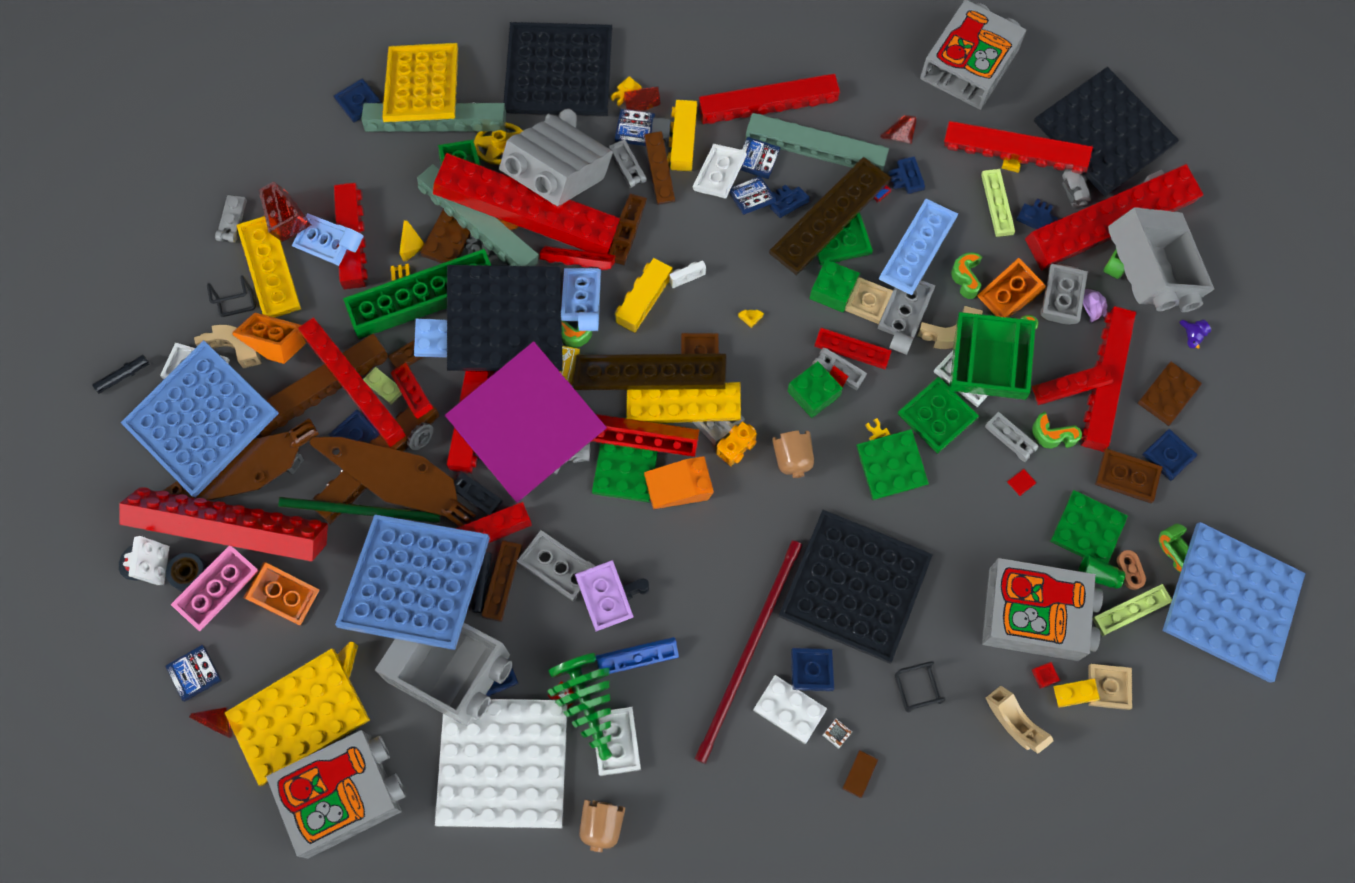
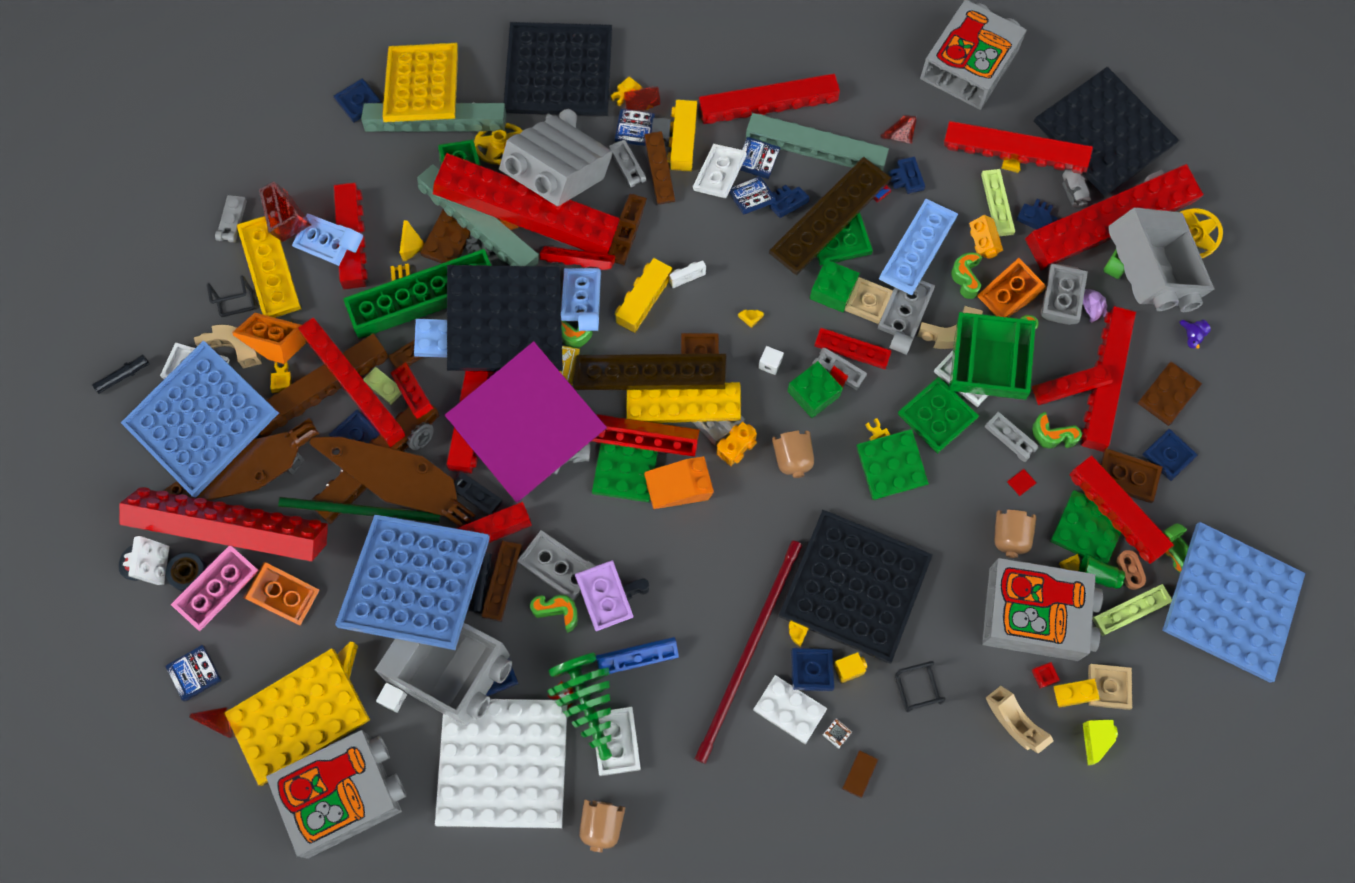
(281, 379): none -> yellow plate
(391, 697): none -> white piece
(555, 606): none -> bright green animal
(770, 360): none -> white piece
(797, 633): none -> yellow tile
(850, 667): none -> yellow brick
(986, 237): none -> light orange brick
(1014, 532): none -> medium nougat cylinder
(1071, 563): none -> yellow tile
(1099, 738): none -> neon yellow slope
(1121, 510): none -> red brick
(1201, 230): none -> yellow wheel

